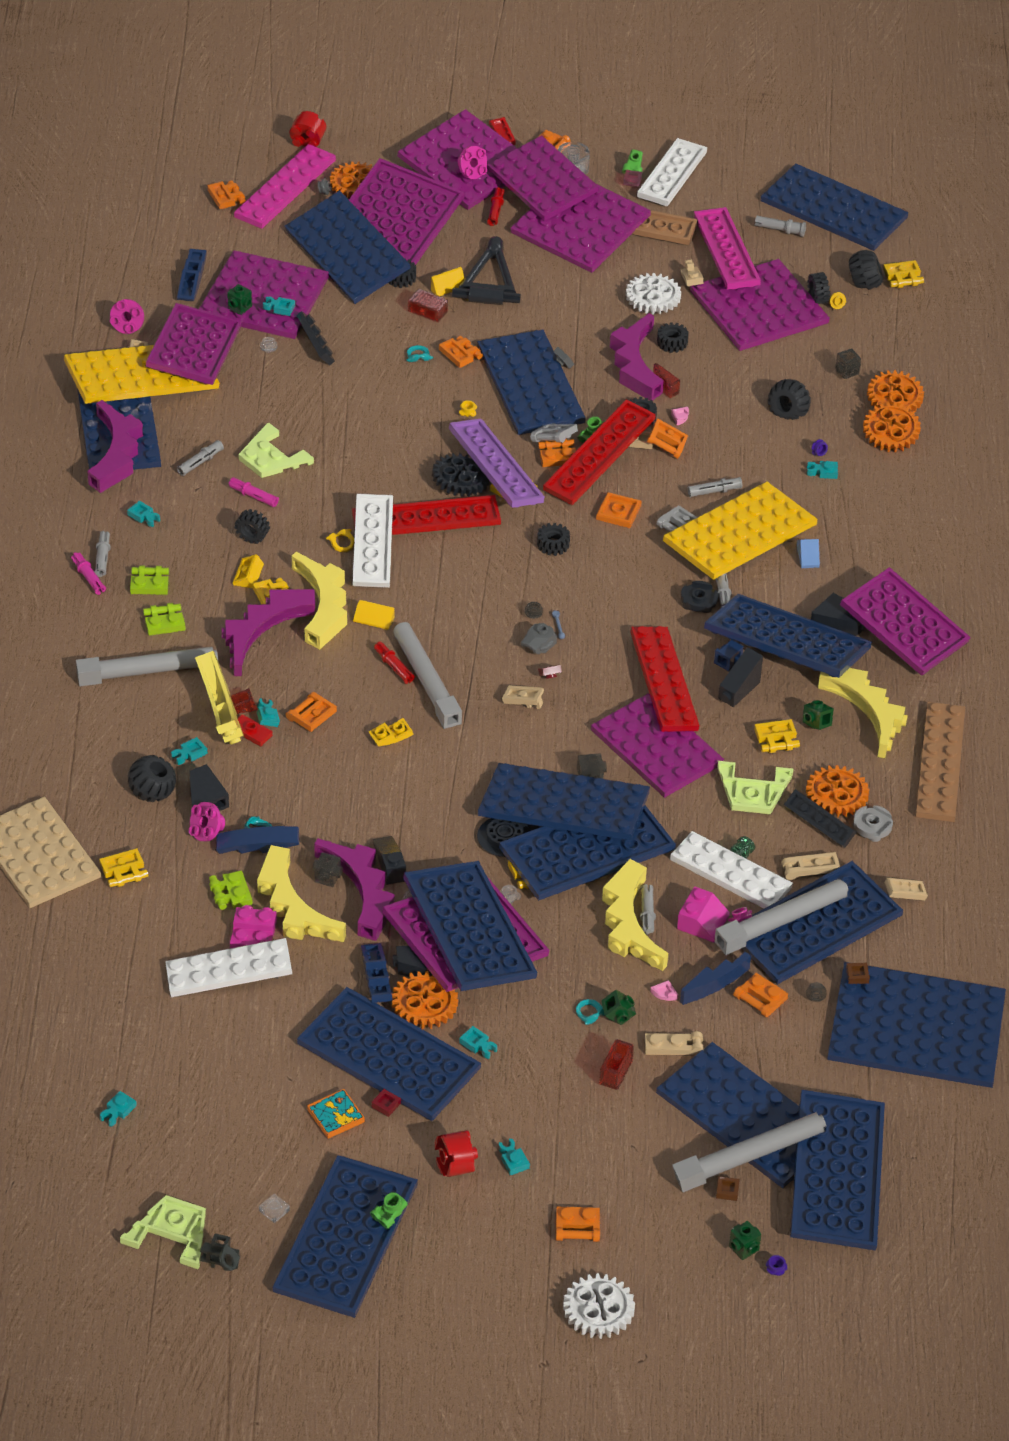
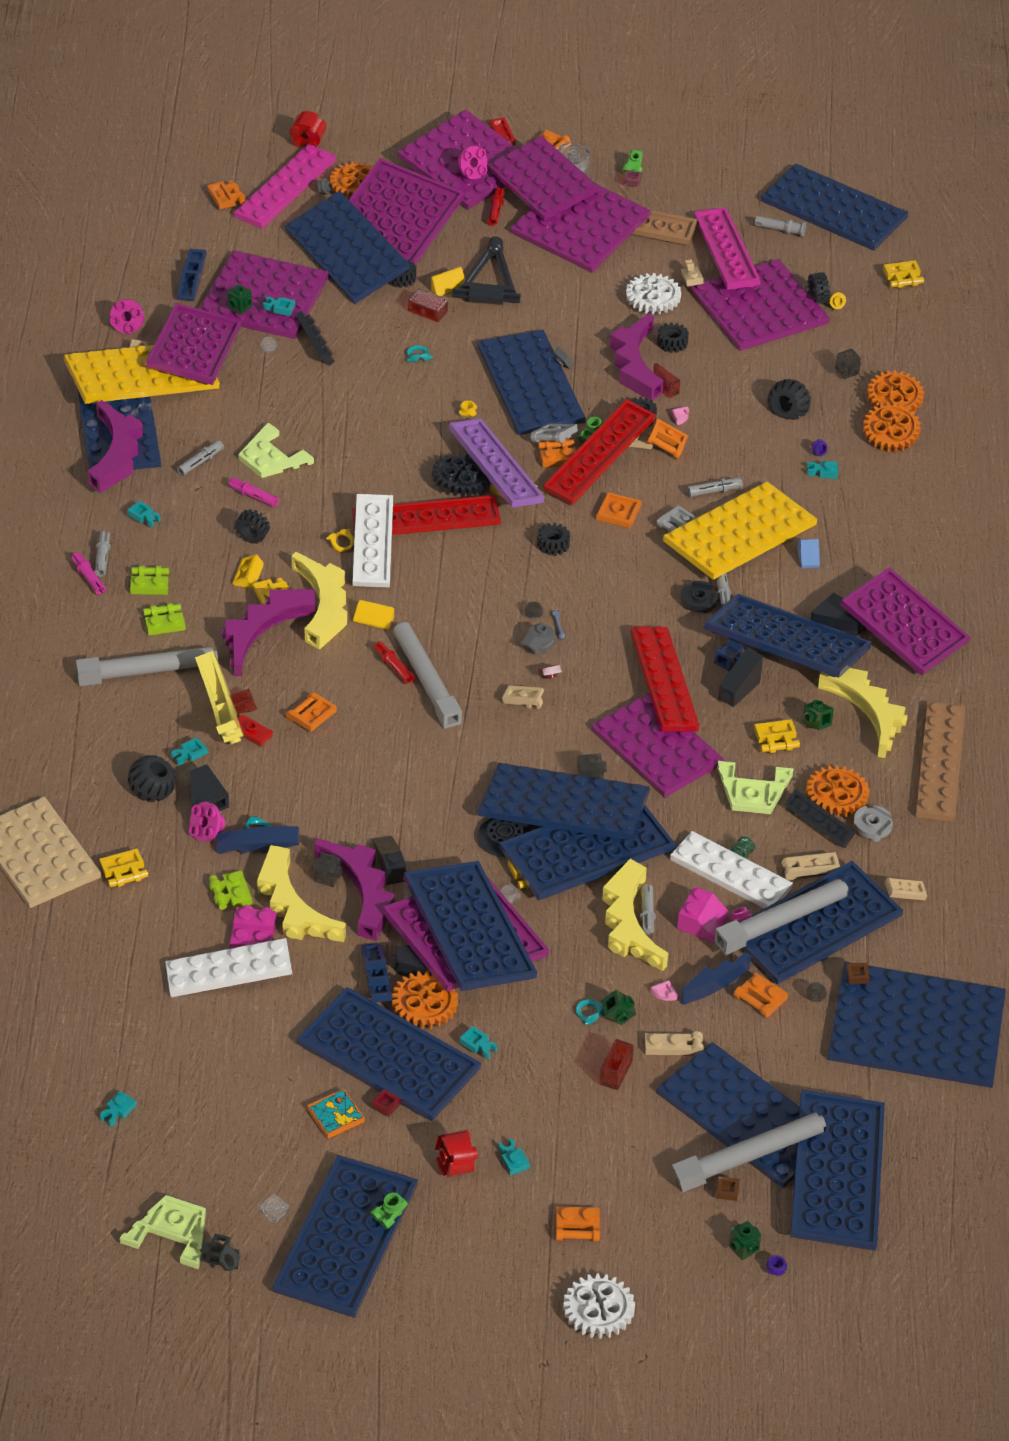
(266, 714): teal plate -> none
(391, 734): yellow slope -> none
(457, 351): orange plate -> none
(672, 172): white plate -> none
(865, 269): black wheel -> none

